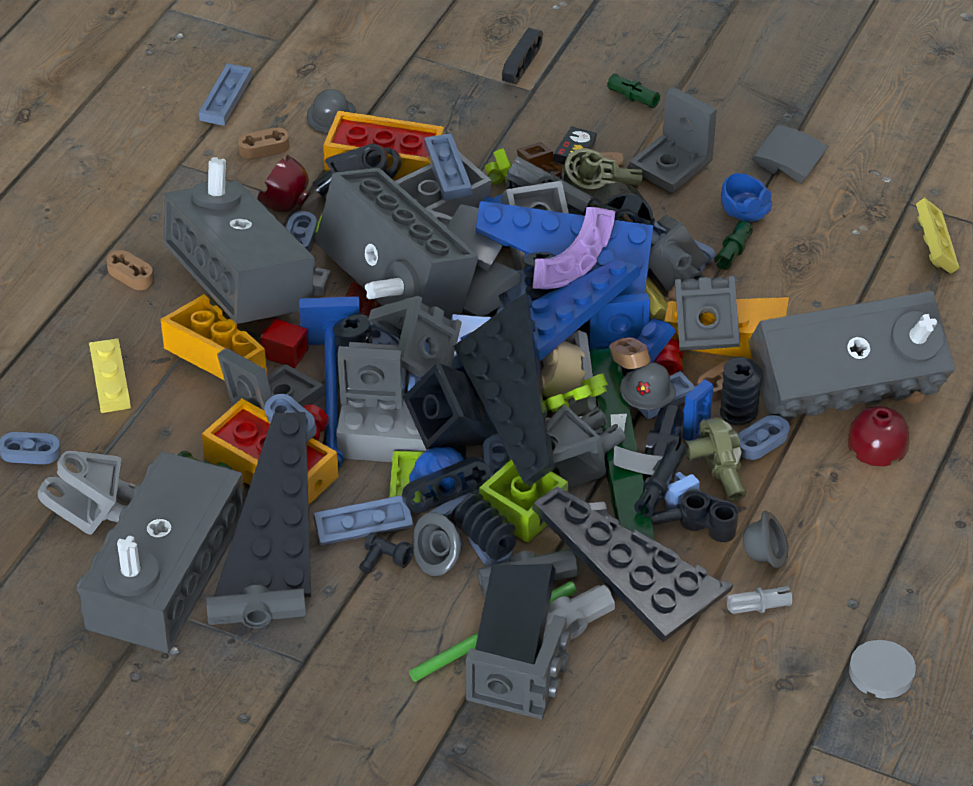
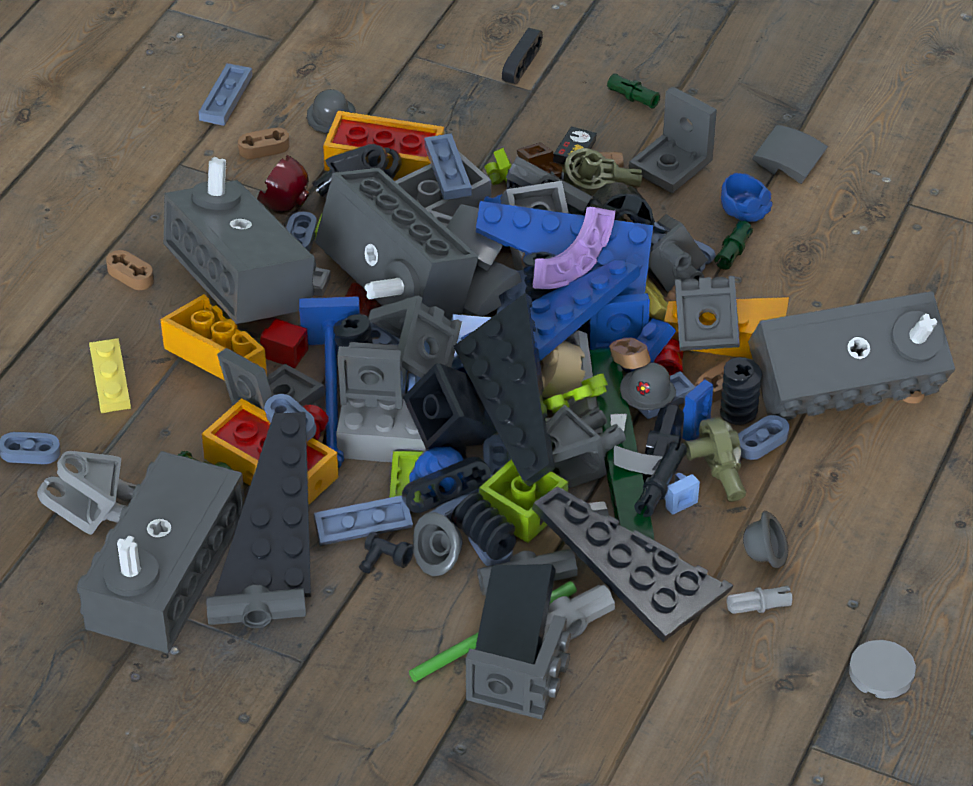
(702, 511): black beam -> none
(879, 436): dark red cylinder -> none
(937, 236): light yellow plate -> none

